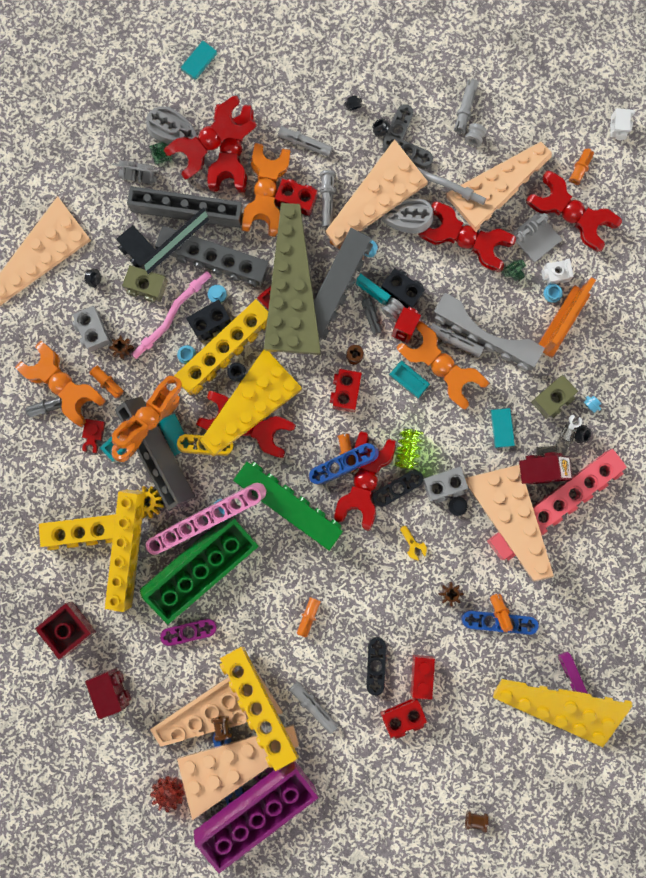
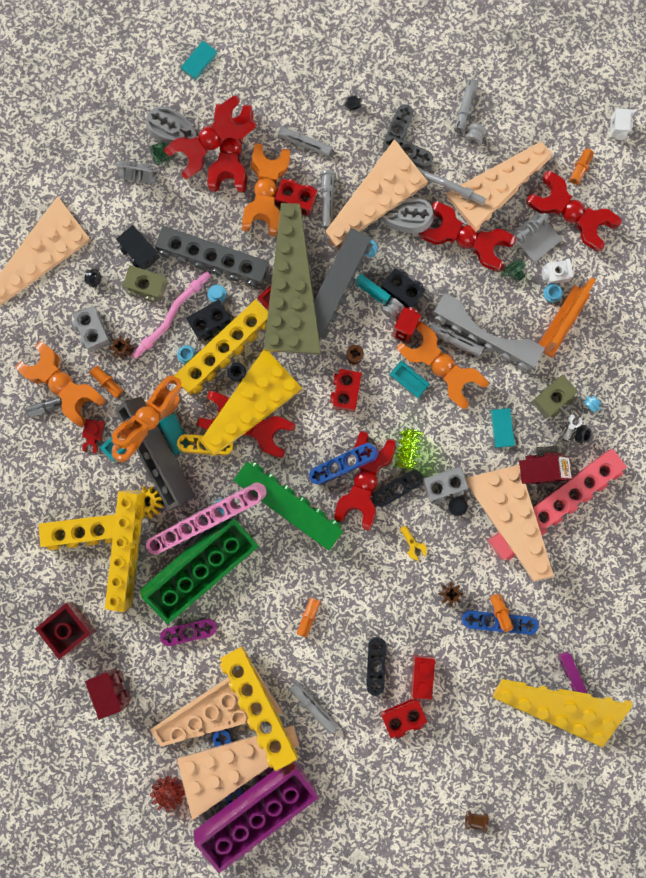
(175, 240): sticker -> none
(184, 206): dark grey brick -> none
(217, 726): reddish brown bush -> none
(345, 446): orange axle -> none
(371, 316): dark grey axle -> none
(380, 127): black plate -> none

